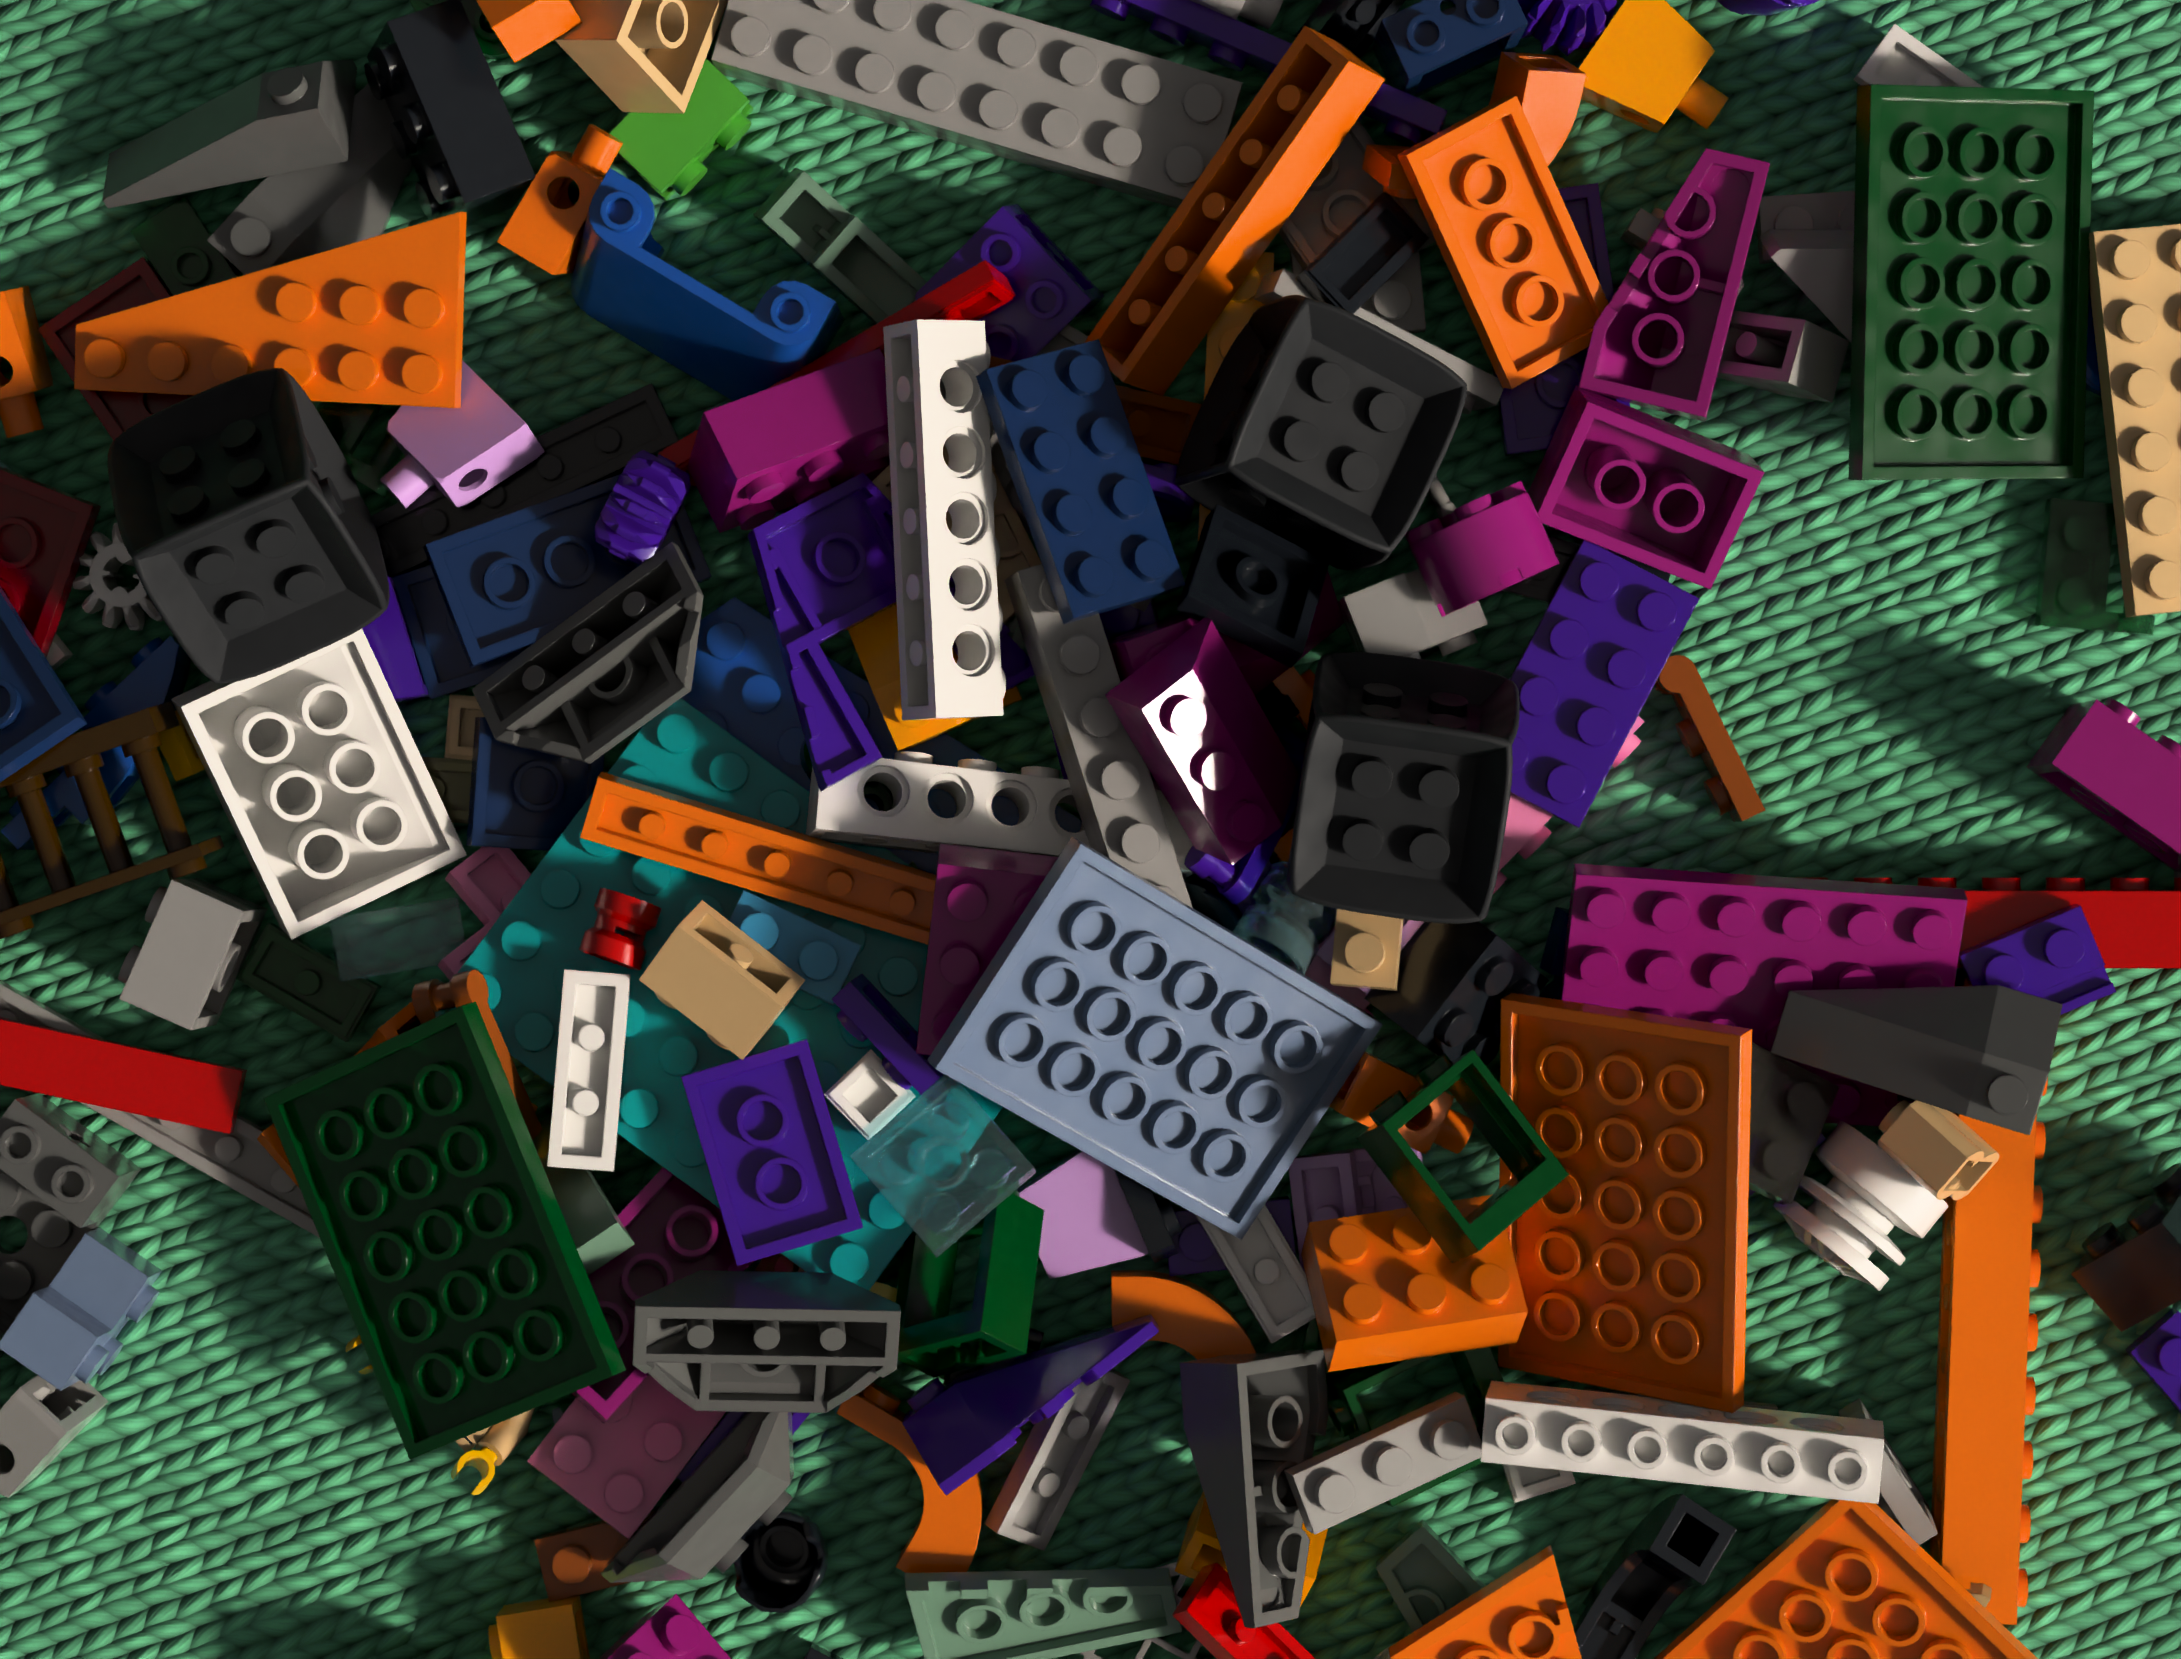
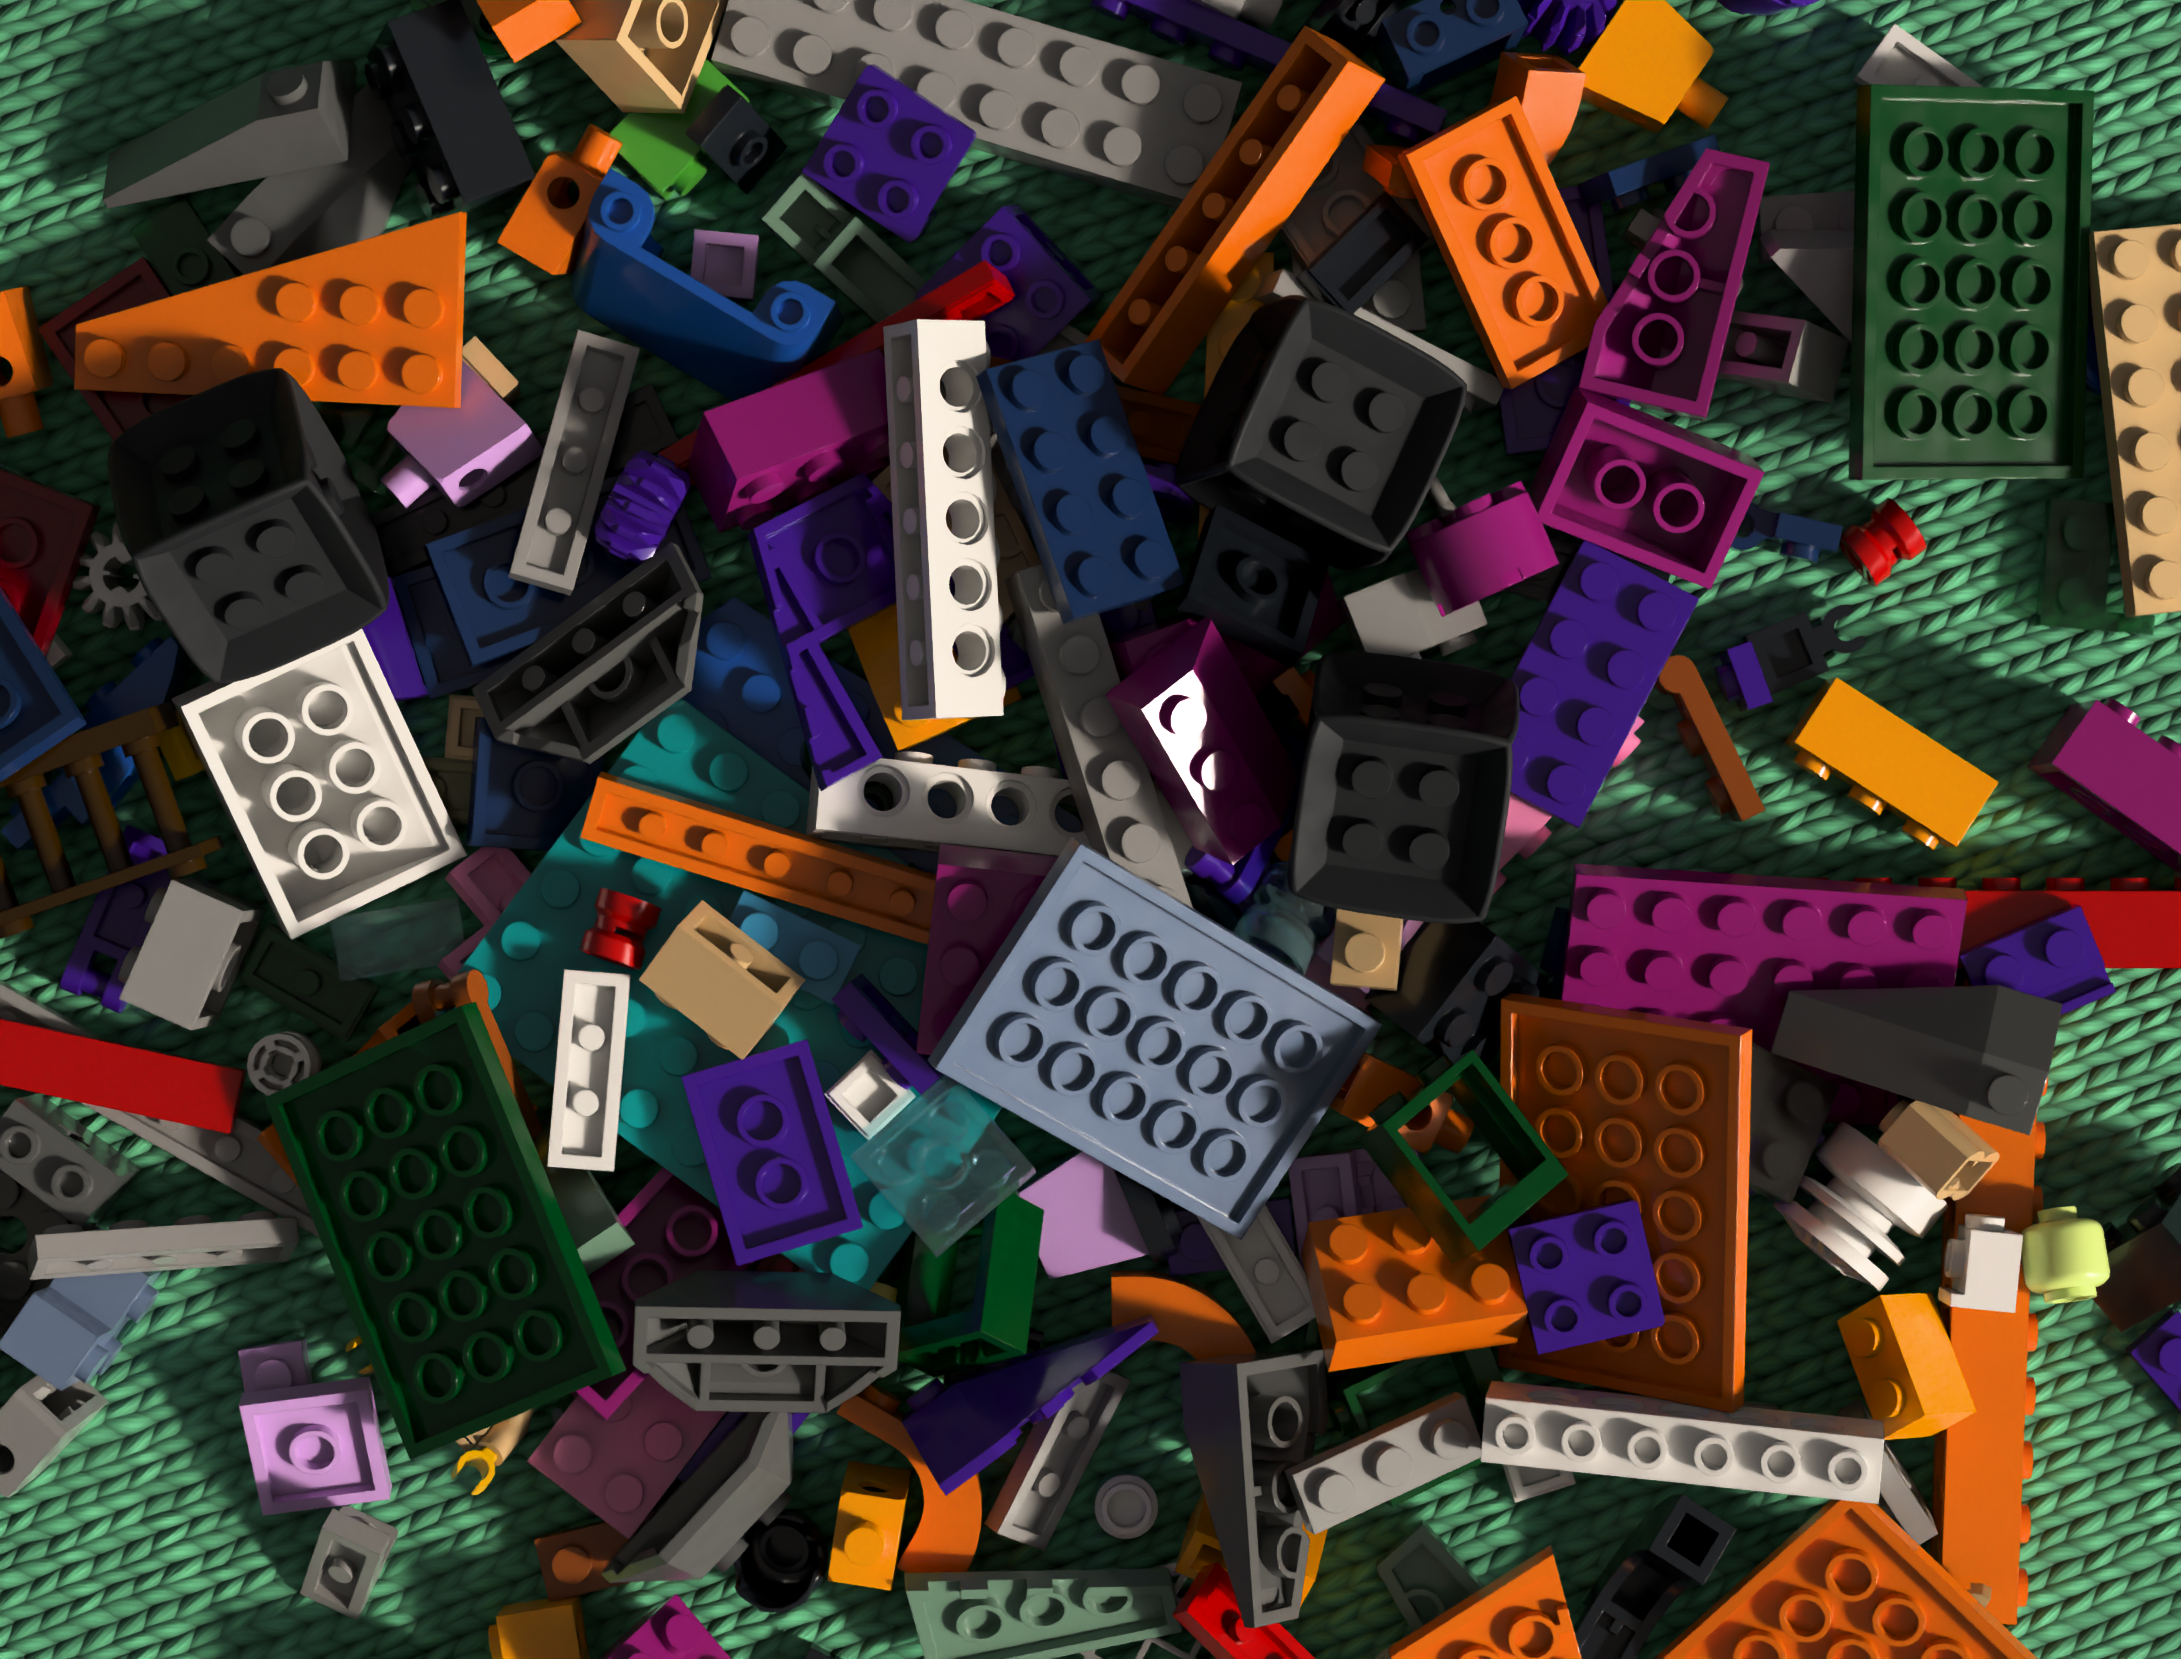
(116, 925): none -> dark purple plate
(187, 1244): none -> light grey plate
(275, 1365): none -> lavender plate
(295, 1060): none -> white wheel
(315, 1445): none -> lavender plate
(348, 1560): none -> light grey slope
(491, 370): none -> tan tile
(574, 462): none -> light grey plate
(726, 263): none -> lavender plate
(736, 139): none -> black plate
(869, 1525): none -> light orange torso
(890, 153): none -> dark purple bracket
(1126, 1506): none -> white plate
(1586, 1275): none -> dark purple bracket
(1629, 183): none -> dark blue plate
(1742, 677): none -> dark purple plate
(1795, 650): none -> black plate
(1798, 536): none -> dark blue plate
(1881, 542): none -> red wheel
(1889, 765): none -> light orange brick
(1906, 1365): none -> light orange brick
(1983, 1265): none -> white brick
(2064, 1256): none -> yellowish green head

